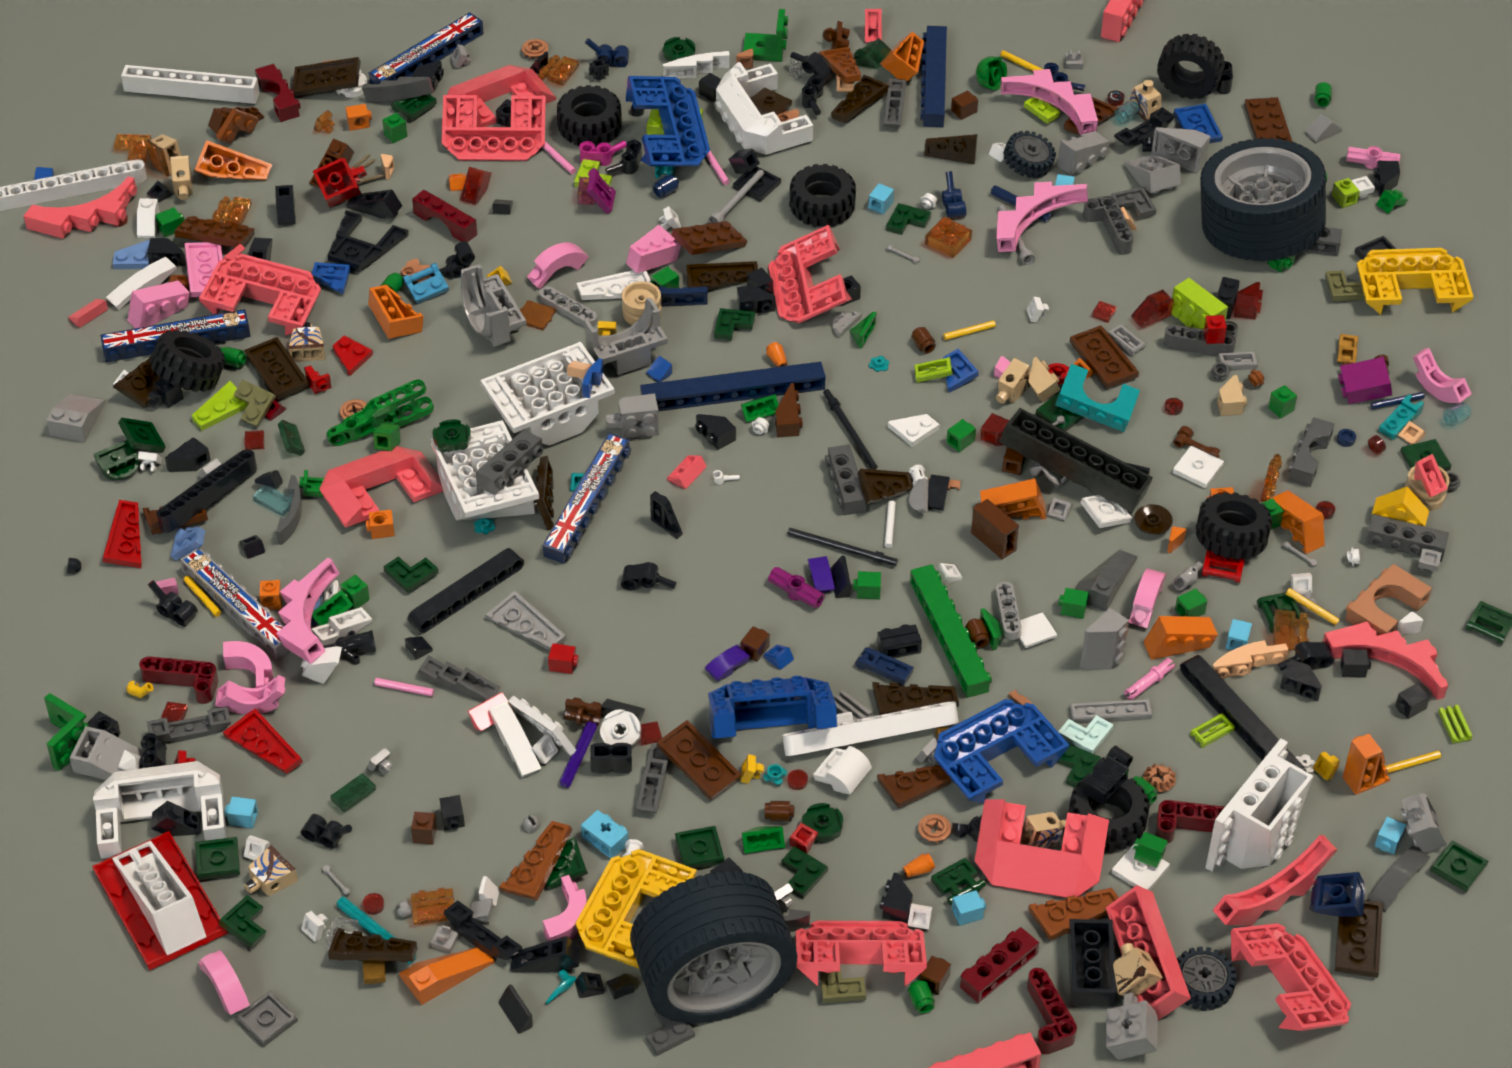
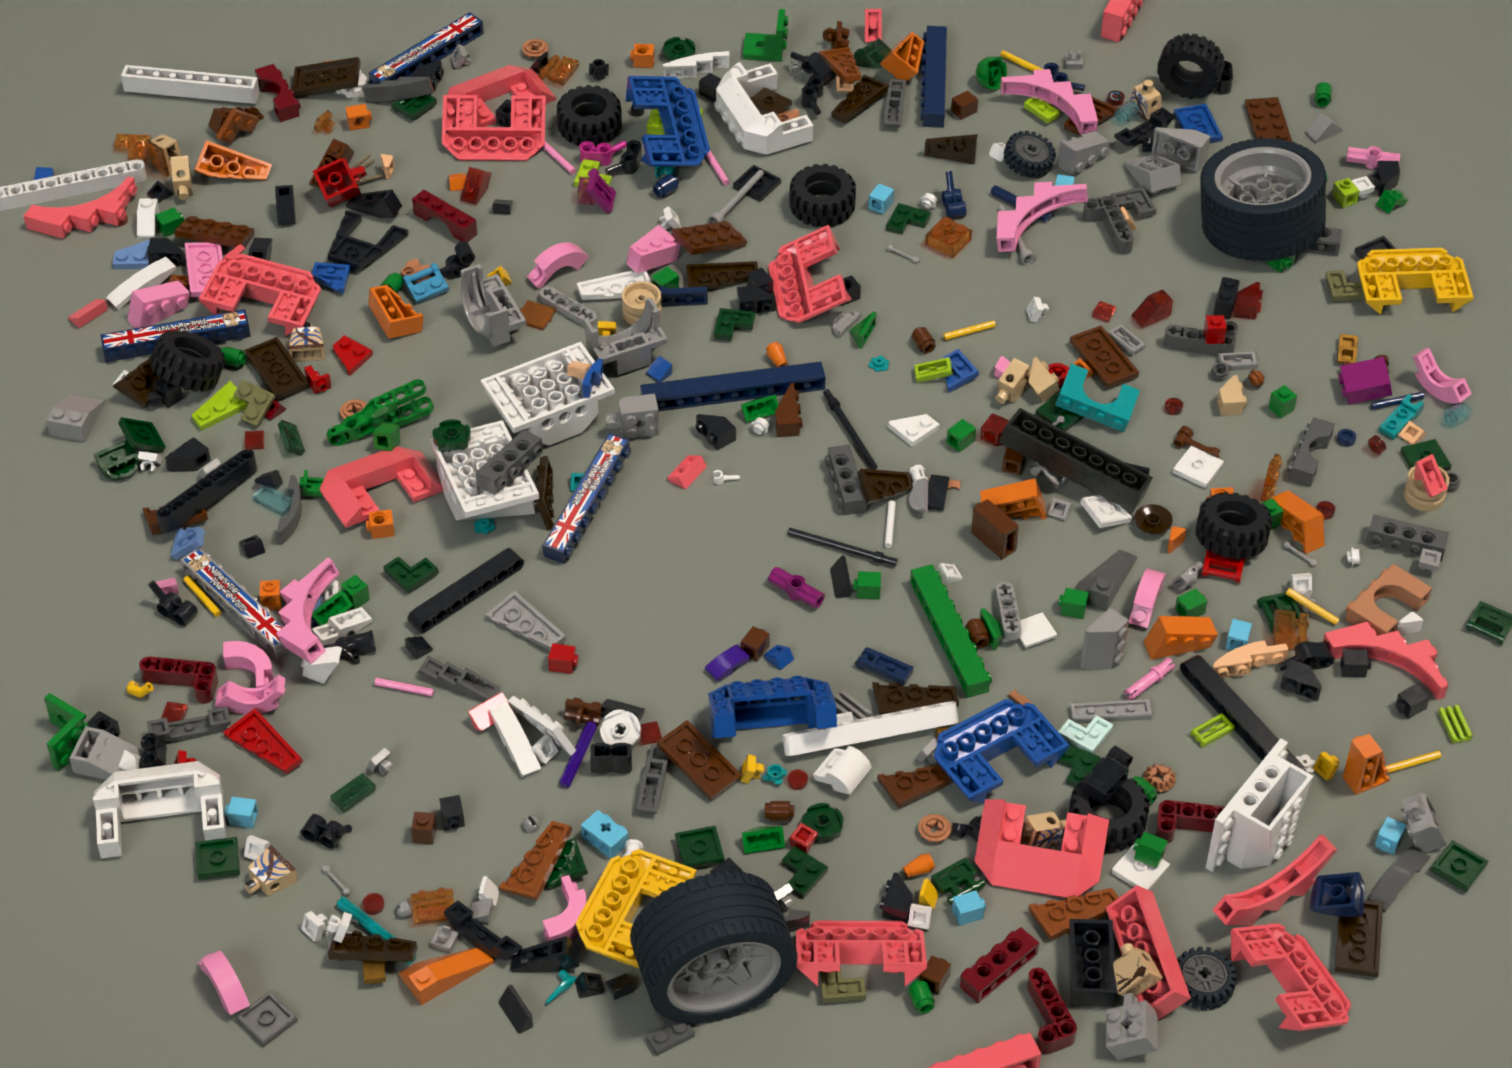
(74, 565): black hinge -> none
(124, 537): red wing -> none
(159, 900): piece -> none
(175, 819): black slope -> none
(236, 210): clear orange plate -> none
(240, 921): dark green plate -> none
(339, 926): none -> white tile
(394, 127): green brick -> none
(616, 58): dark blue beam -> none
(643, 55): none -> orange brick
(644, 574): black beam -> none
(663, 514): black wing -> none
(744, 161): black brick -> none
(745, 59): nougat slope -> none
(821, 574): dark purple slope -> none
(899, 641): black brick -> none
(928, 894): none -> yellow slope
(1194, 303): lime brick -> none
(1402, 506): yellow brick -> none

